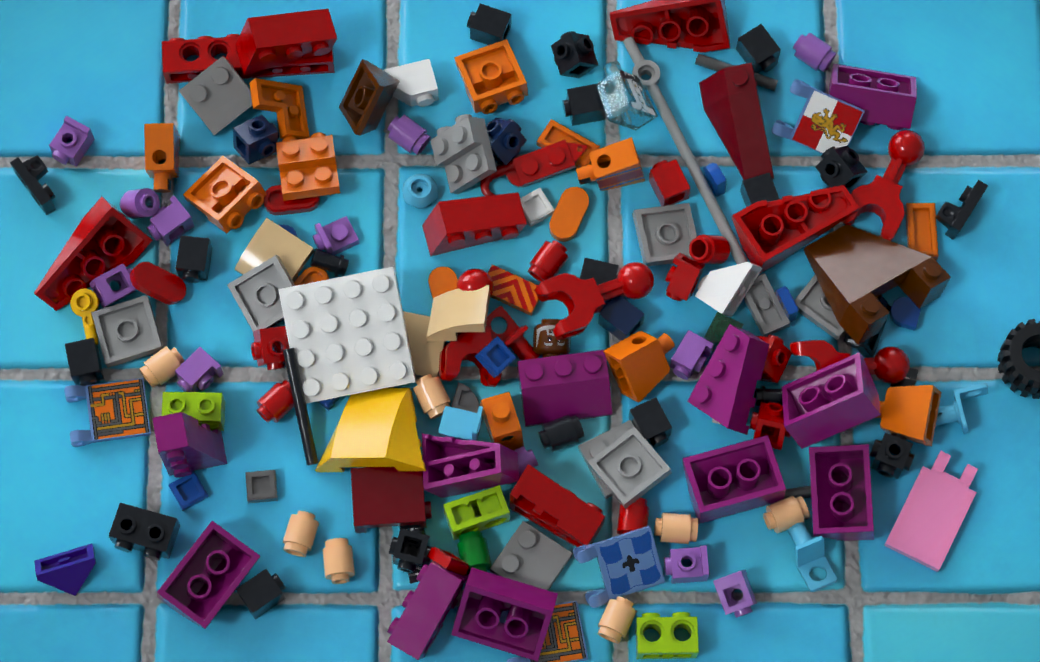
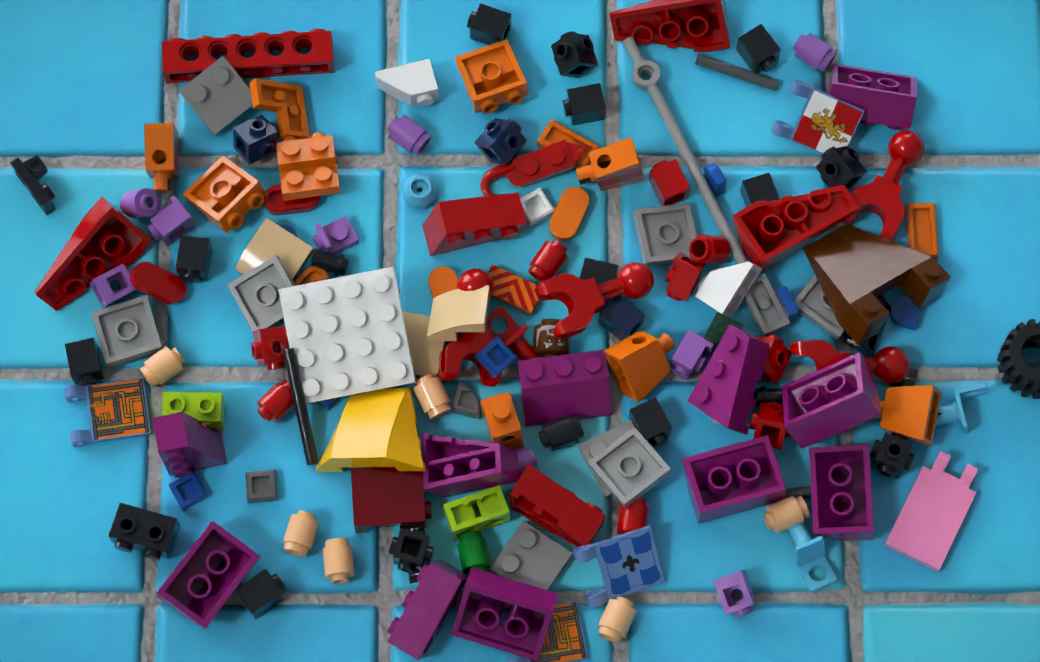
(66, 569): dark purple slope -> none
(73, 151): medium lavender brick -> none
(82, 304): yellow plate -> none
(197, 371): medium lavender brick -> none
(284, 39): red wedge -> none
(367, 97): reddish brown slope -> none
(448, 560): red tile -> none
(461, 423): medium azure bracket -> none
(464, 152): light grey plate -> none
(624, 98): clear light blue torso -> none
(667, 645): lime brick -> none
(676, 528): light nougat brick -> none
(695, 573): medium lavender brick -> none
(736, 113): dark red wedge -> none
(954, 216): black hinge -> none

